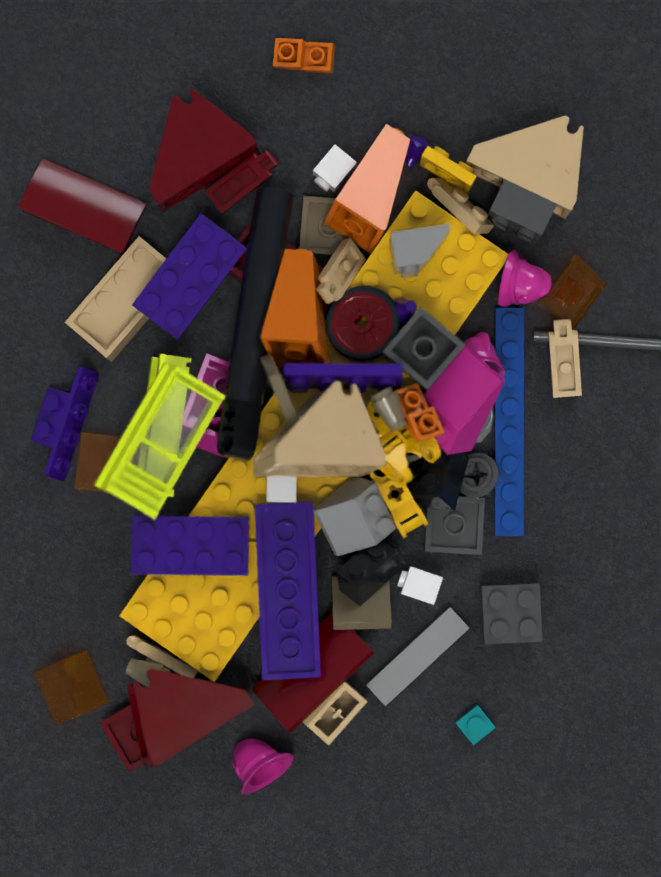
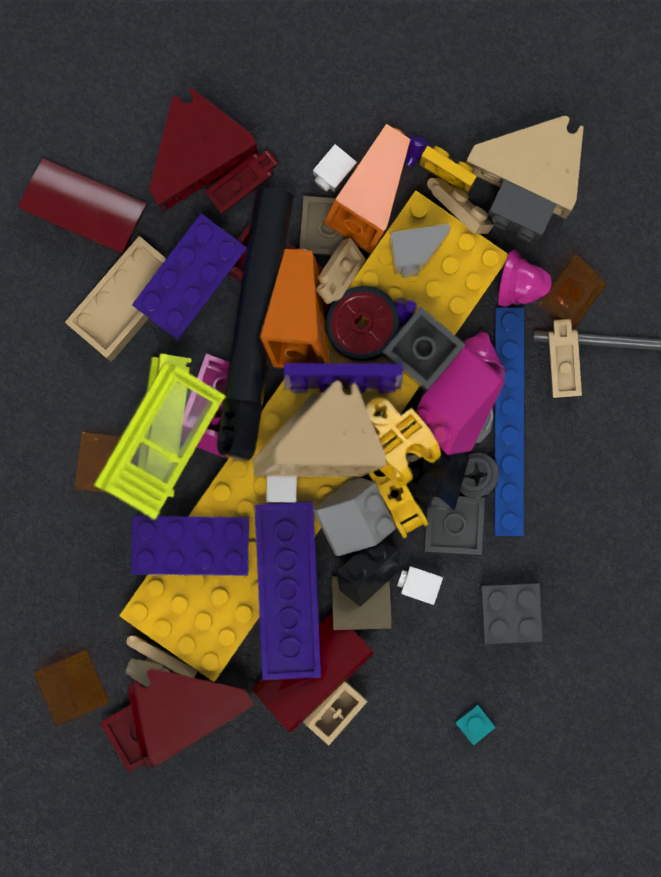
(62, 421): dark purple bracket -> none
(258, 764): dark pink piece -> none
(279, 389): dark tan tile -> none
(303, 56): orange slope -> none
(389, 408): dark tan cone -> none
(417, 656): light grey tile -> none
(421, 420): orange slope -> none

